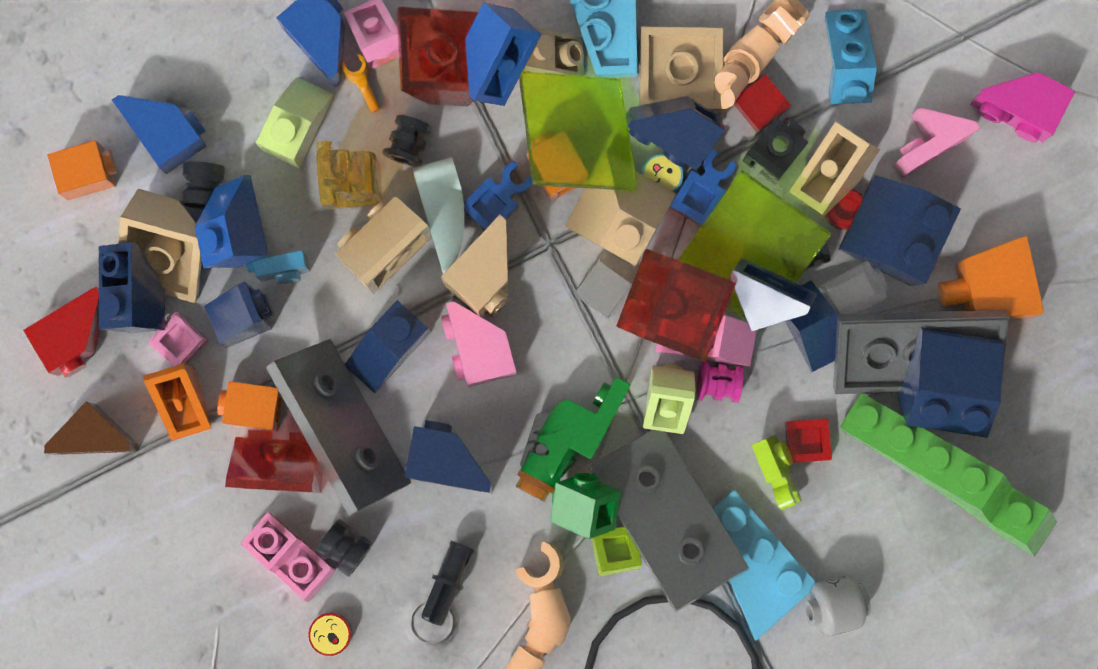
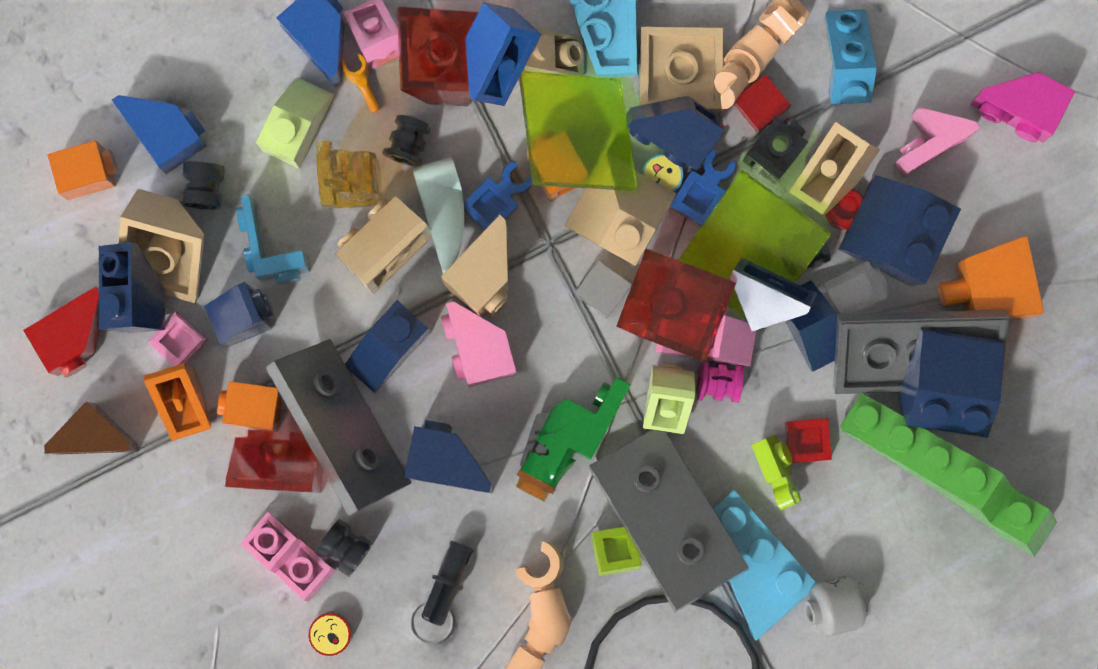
(231, 227): blue slope -> none
(585, 505): green brick -> none

